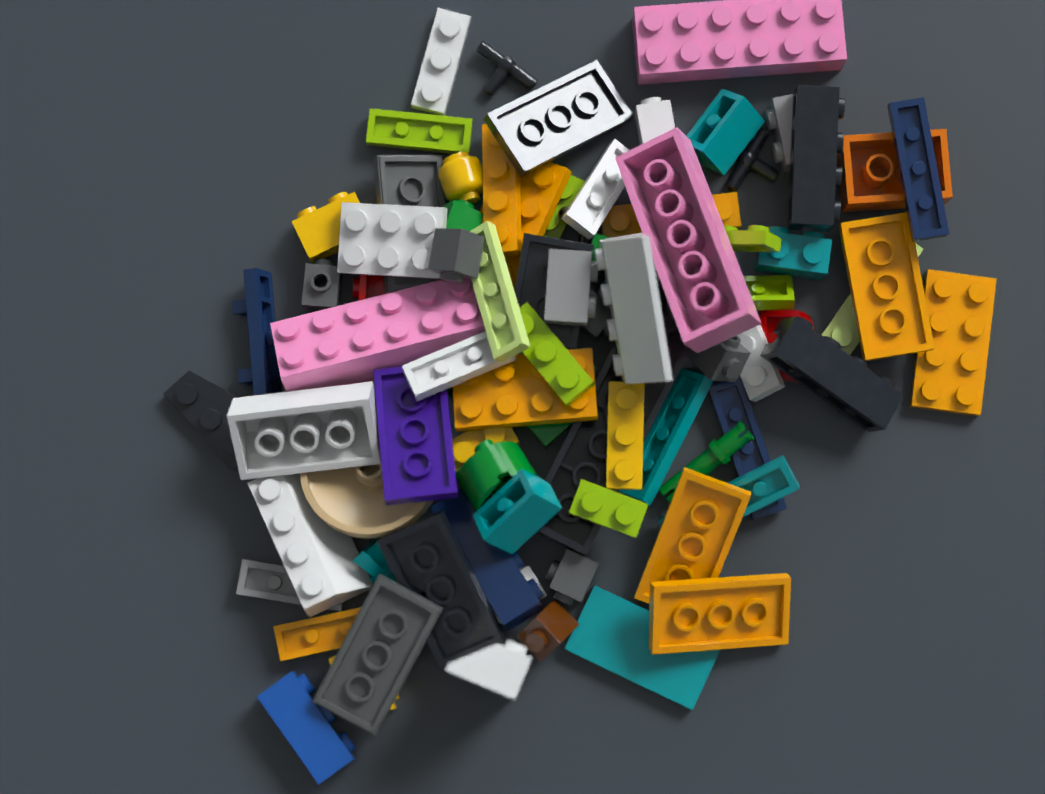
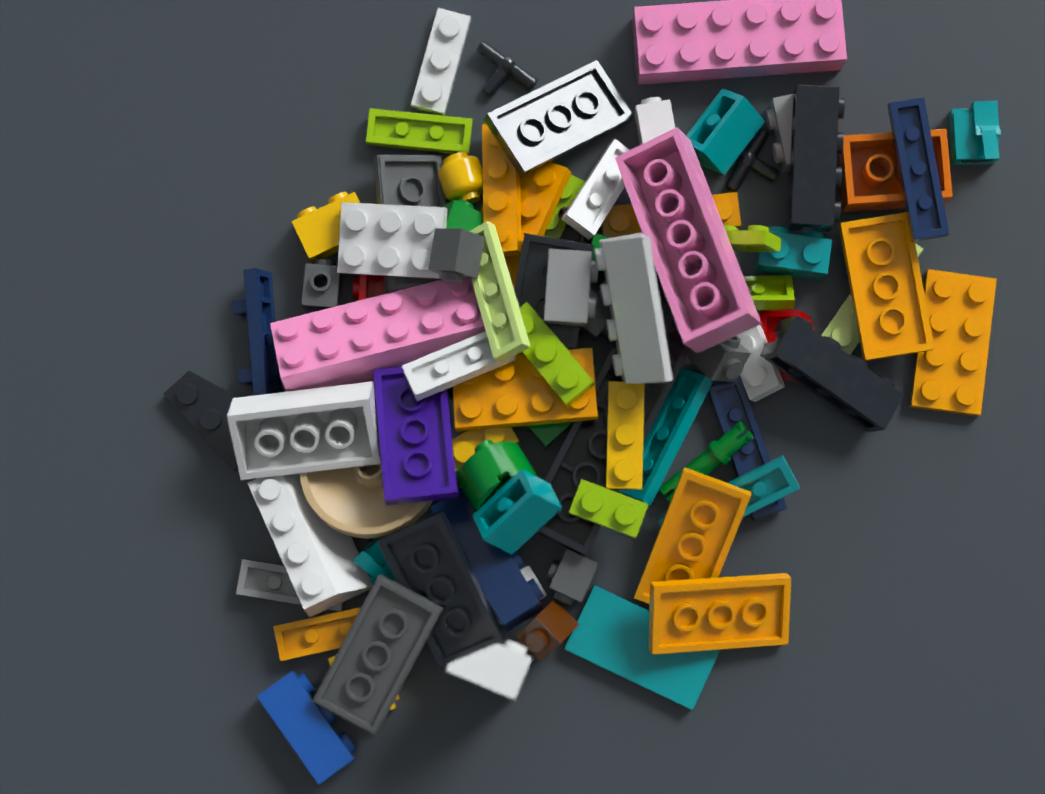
(974, 134): none -> teal piece

